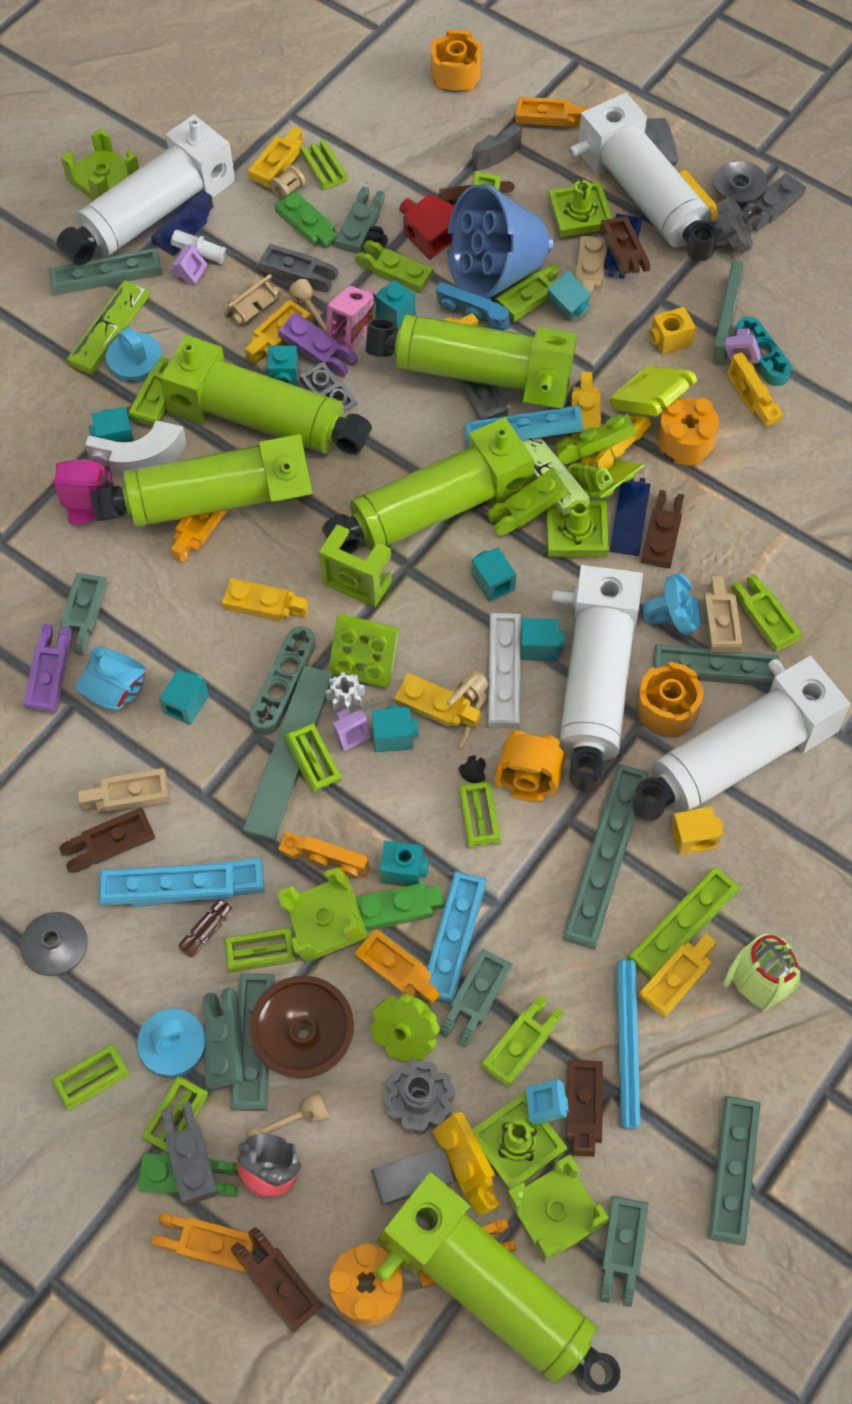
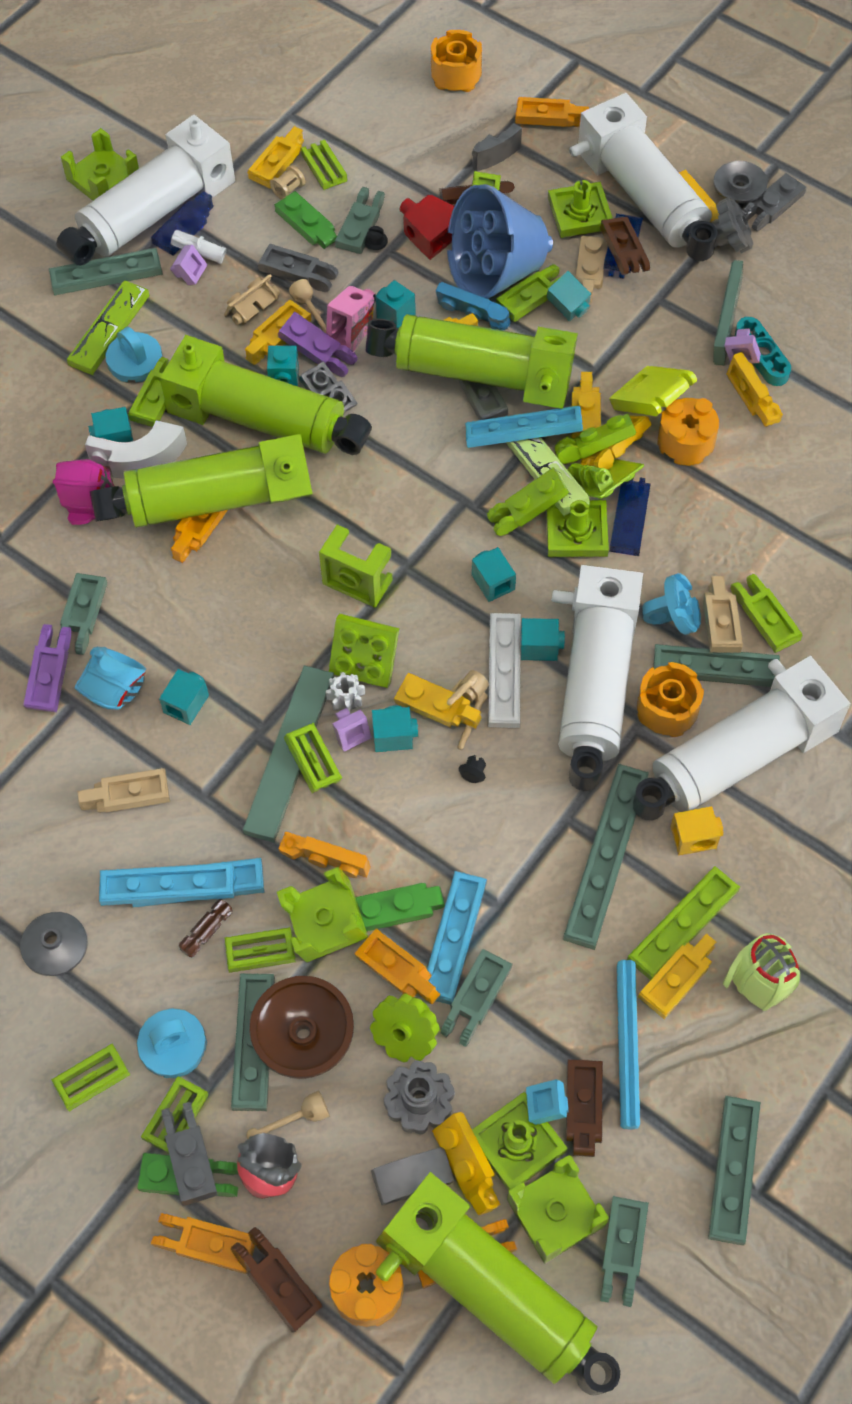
(108, 840): reddish brown hinge -> none
(222, 1040): sand green hinge -> none
(263, 600): yellow hinge -> none
(278, 678): sand green beam -> none
(394, 266): lime hinge -> none
(403, 863): teal brick -> none
(482, 839): lime tile -> none
(488, 470): lime piece -> none
(520, 1044): lime hinge -> none
(530, 766): light orange brick -> none
(660, 134): flat silver slope -> none
(662, 532): reddish brown hinge -> none
(672, 330): yellow brick -> none

